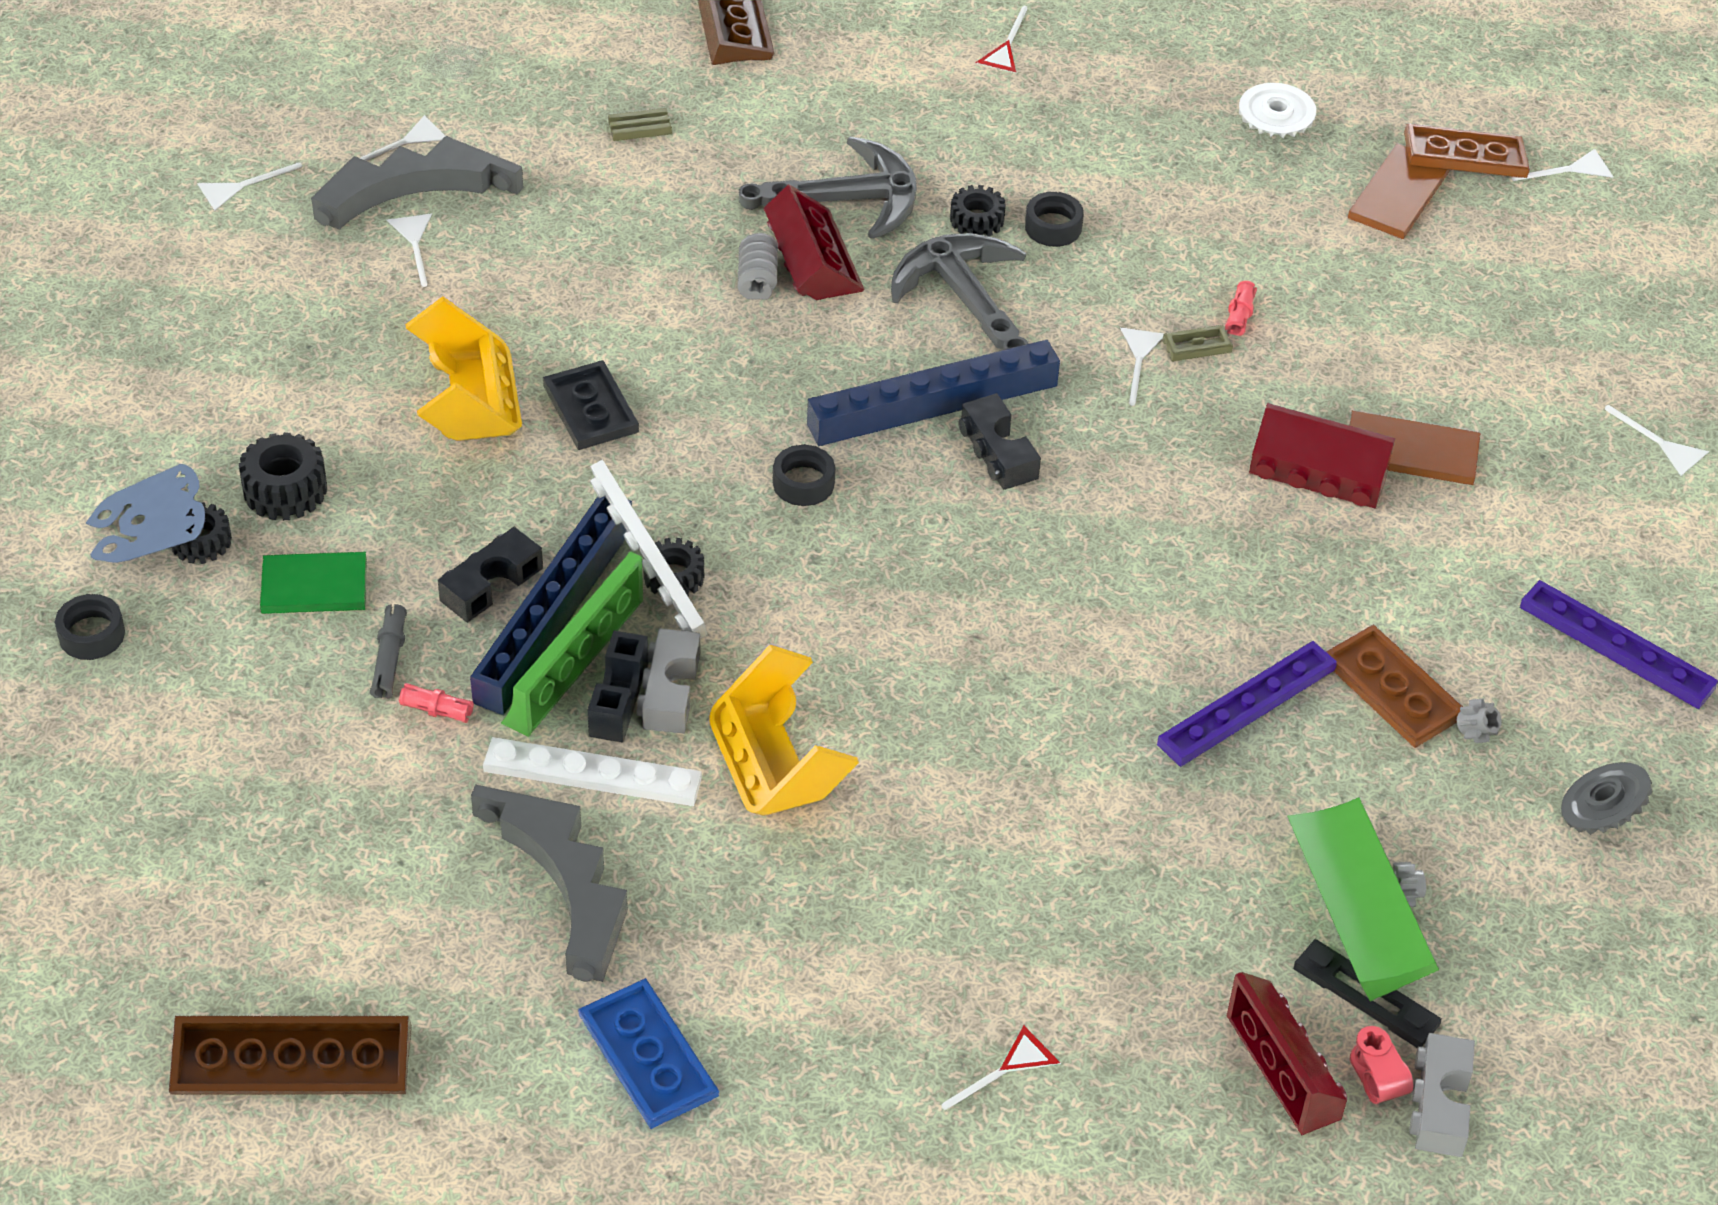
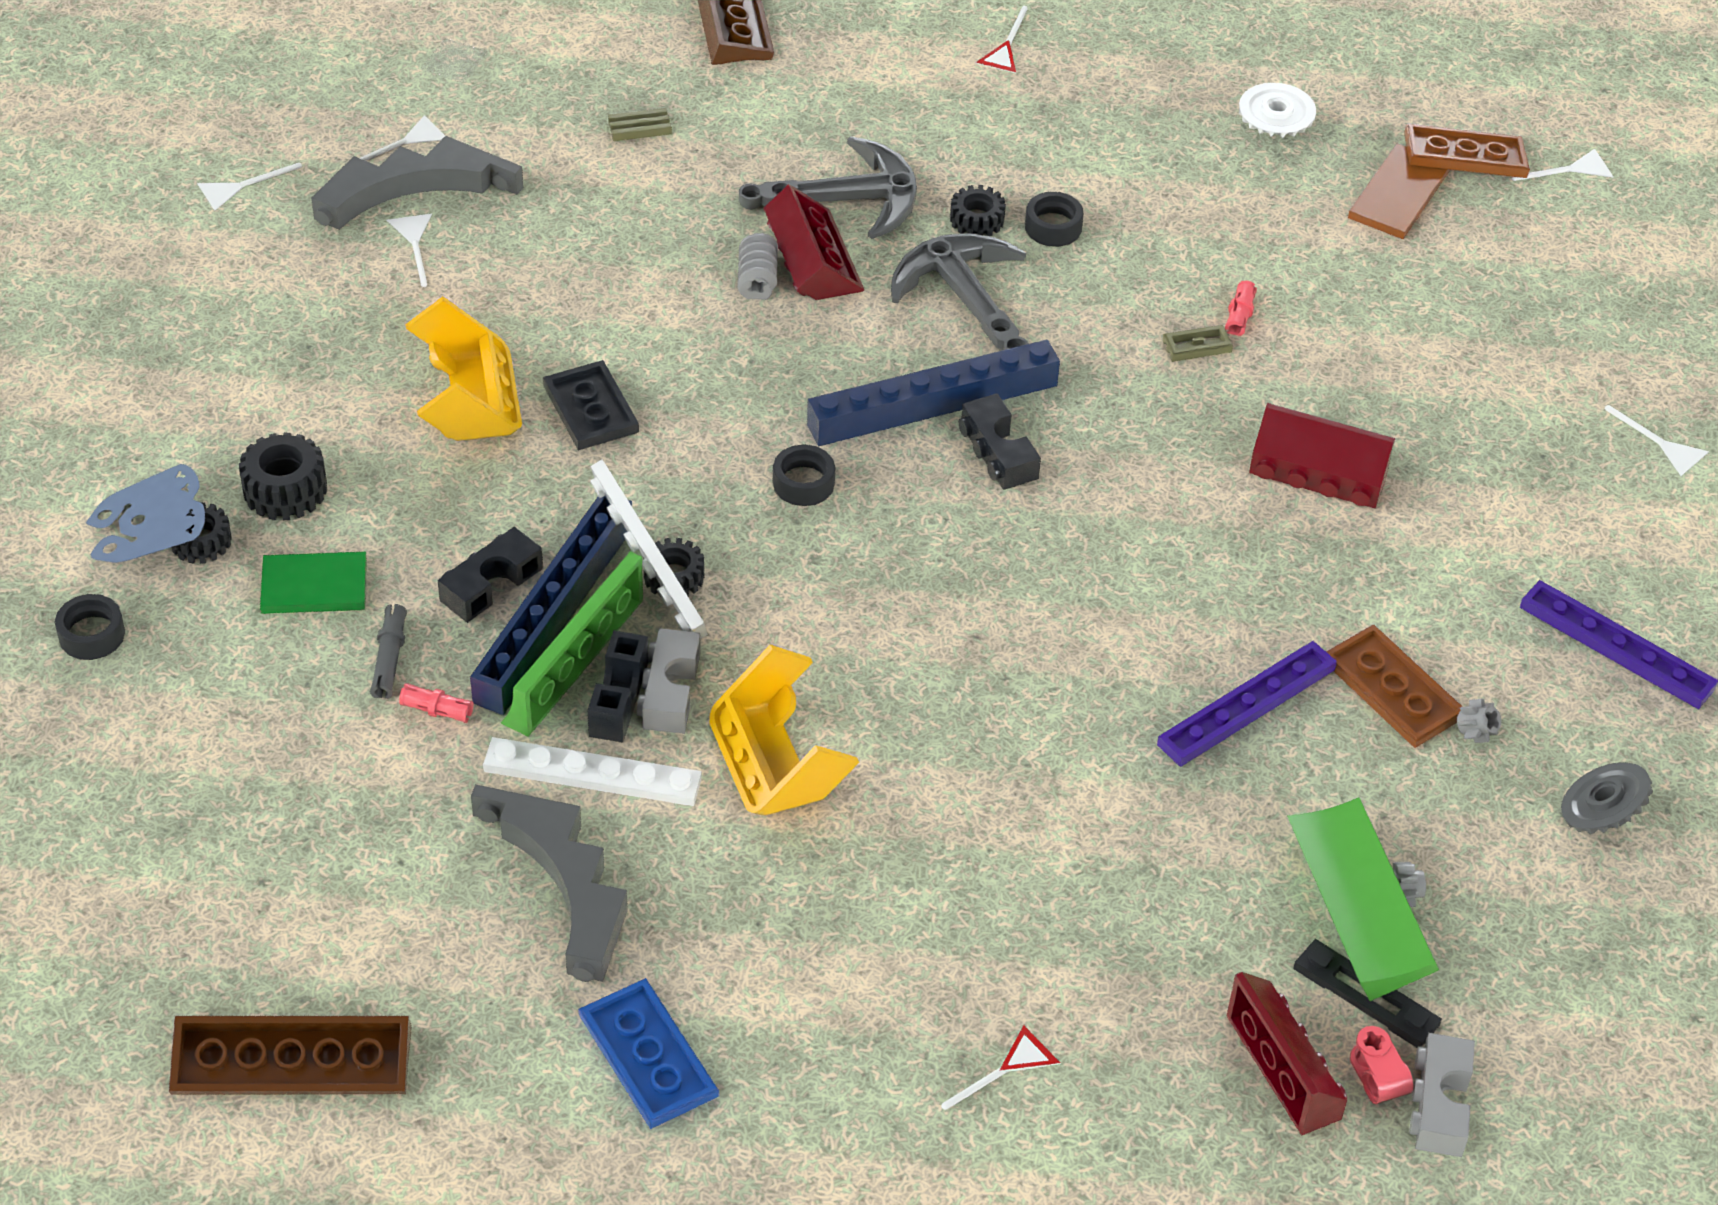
(1141, 344): white piece -> none
(1425, 447): dark orange tile -> none

